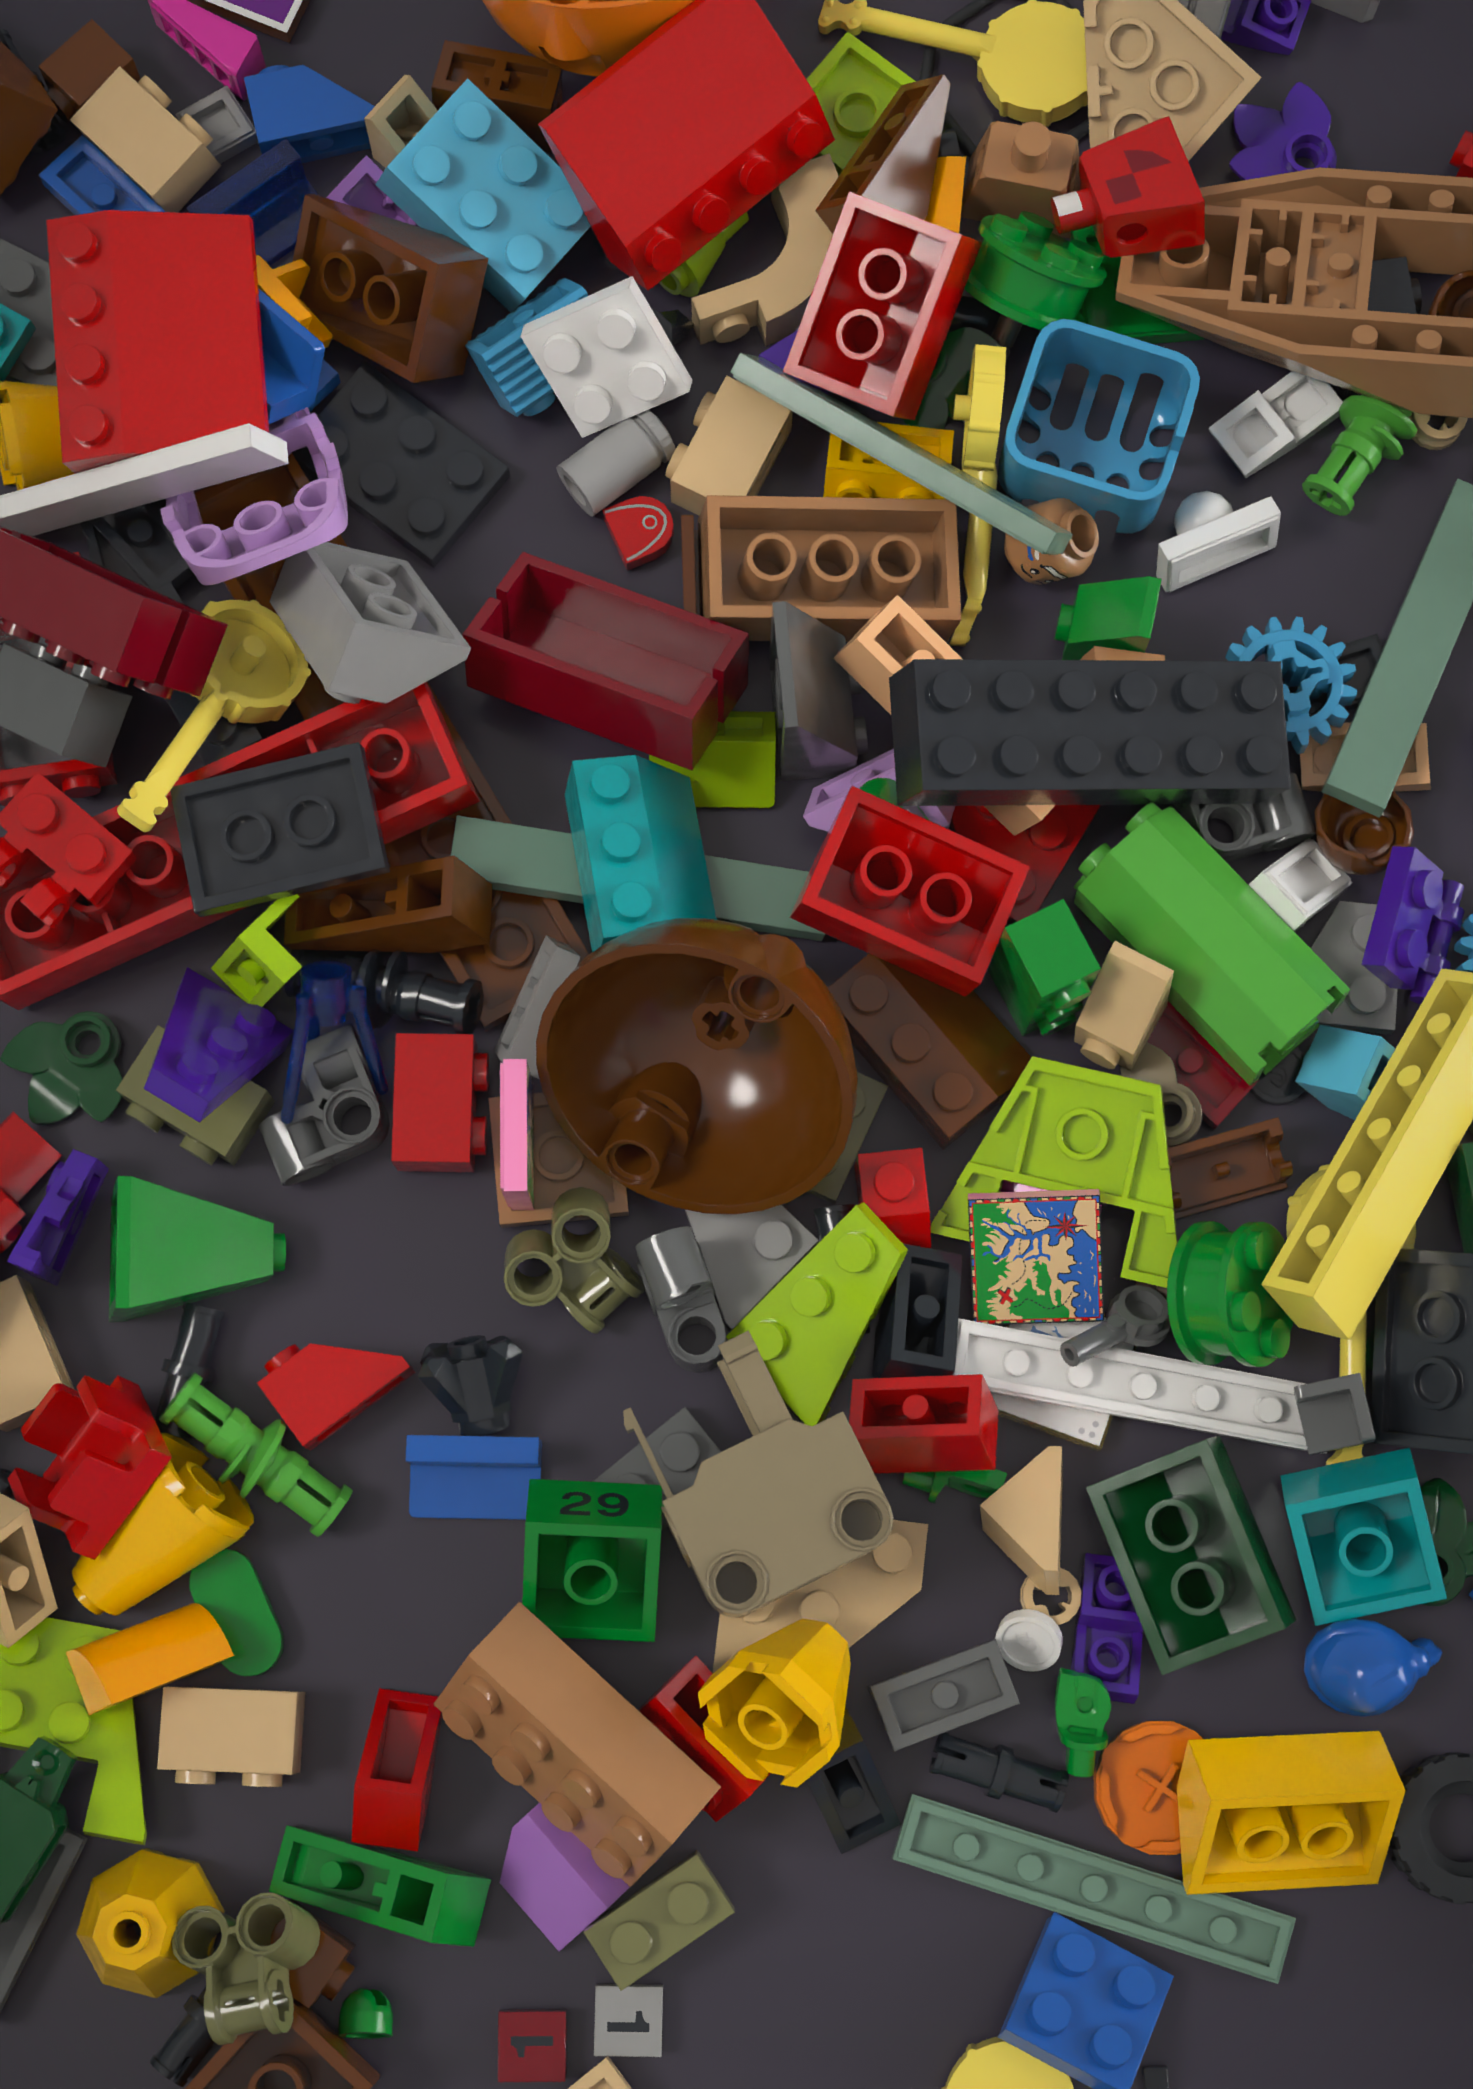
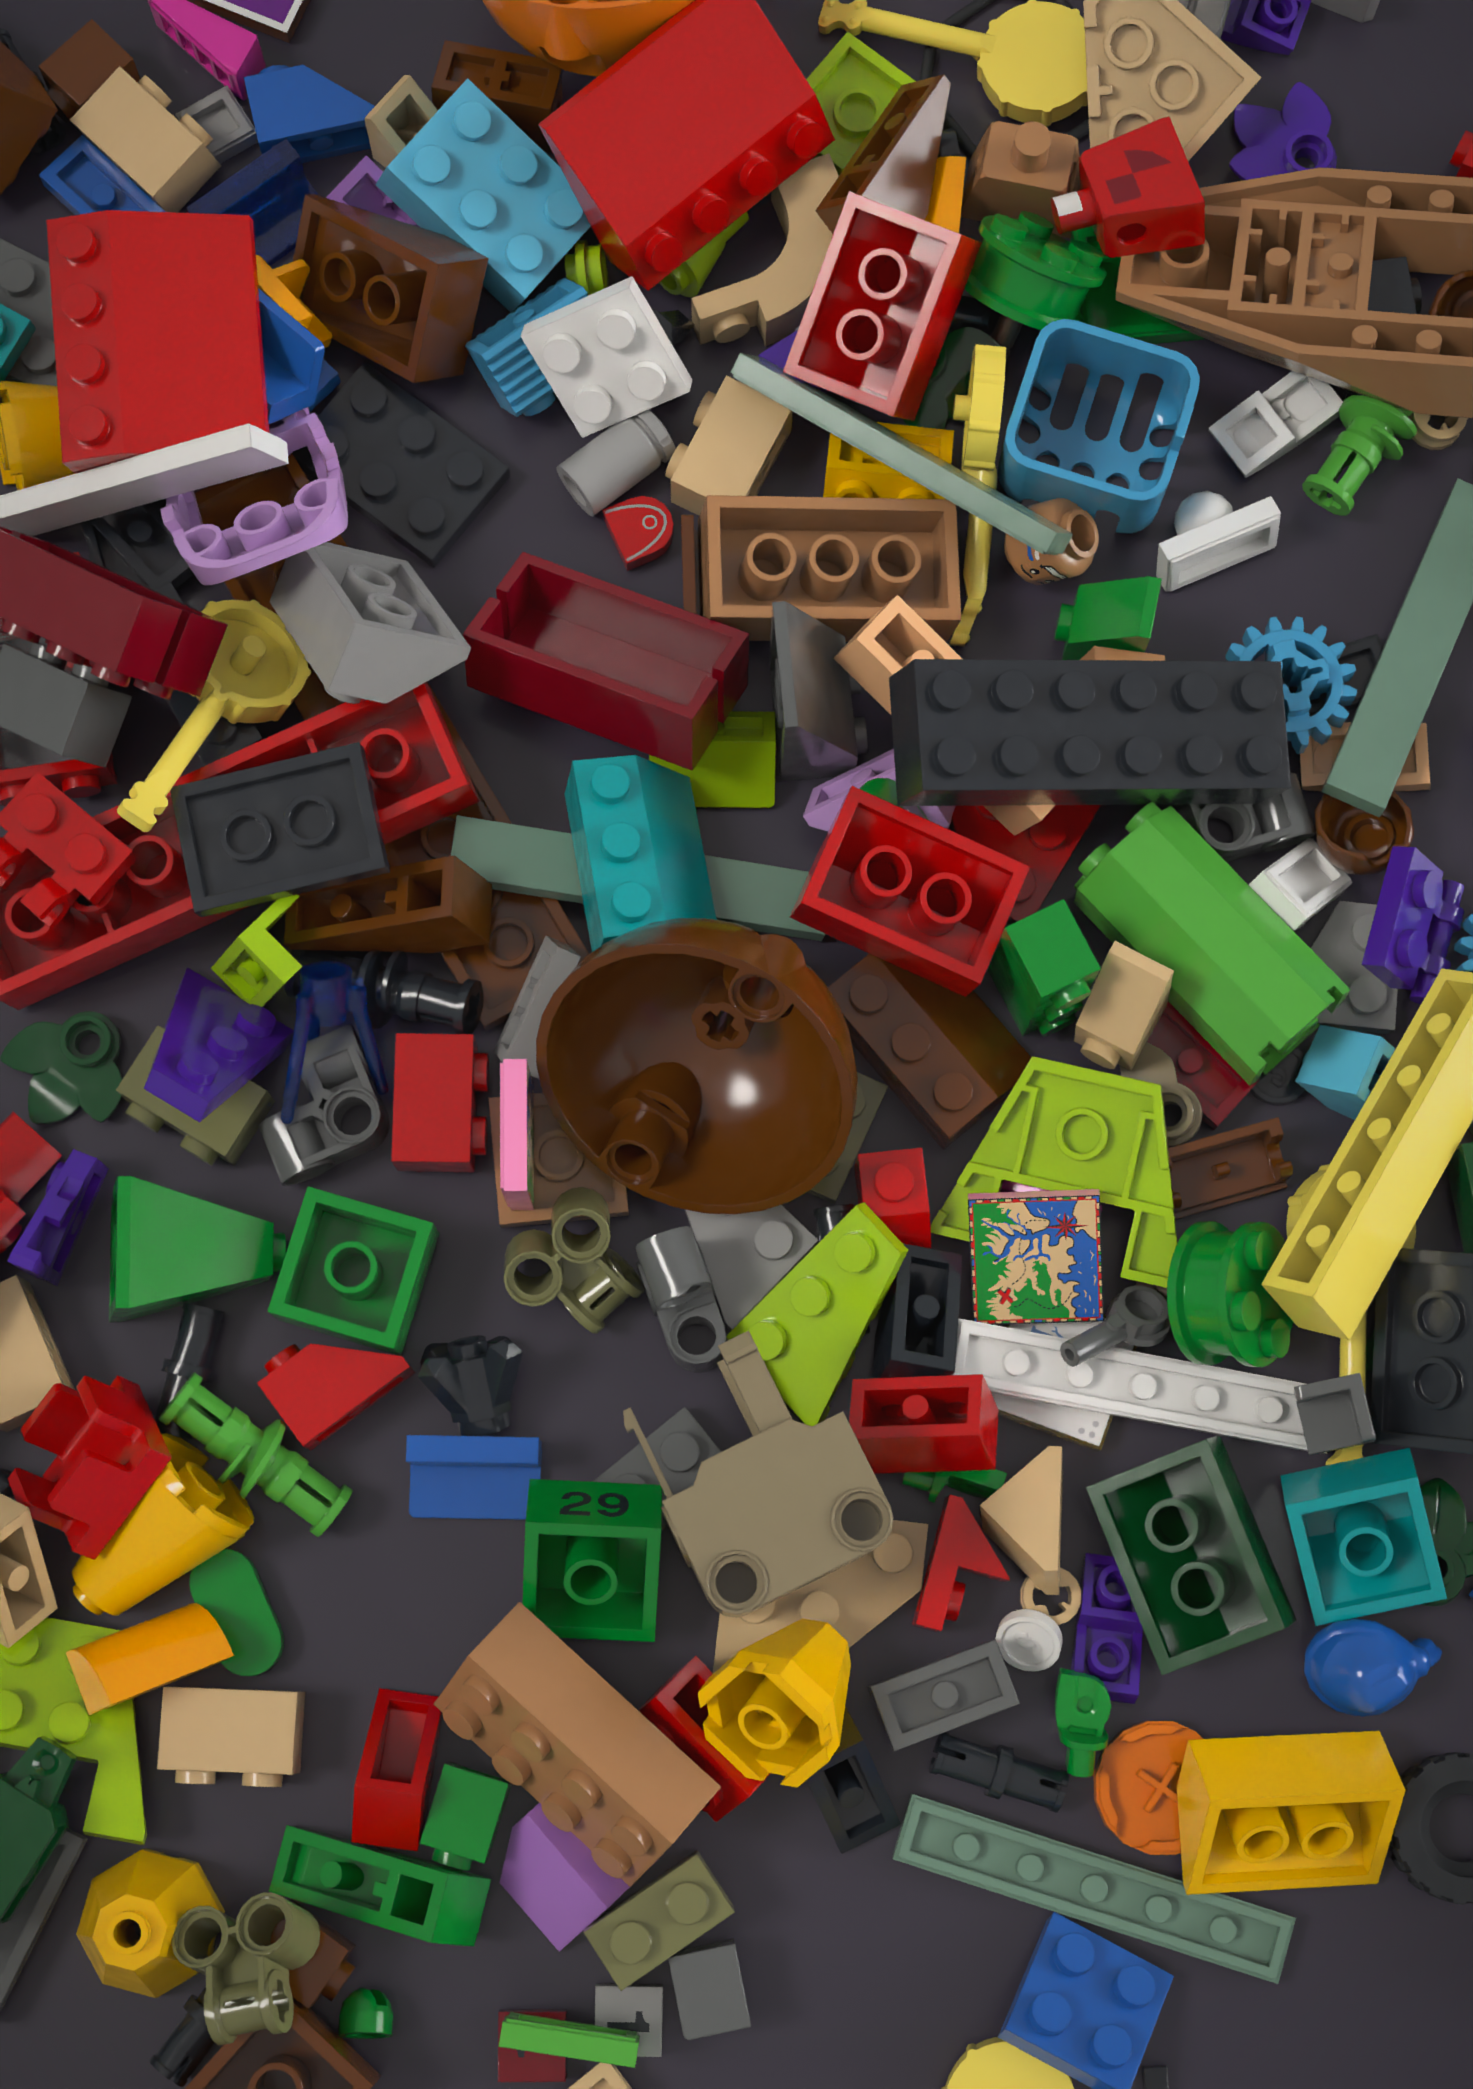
(354, 1271): none -> green brick
(465, 1816): none -> green brick
(569, 2039): none -> bright green tile
(587, 267): none -> lime plate
(709, 1989): none -> dark grey panel
(956, 1546): none -> red slope

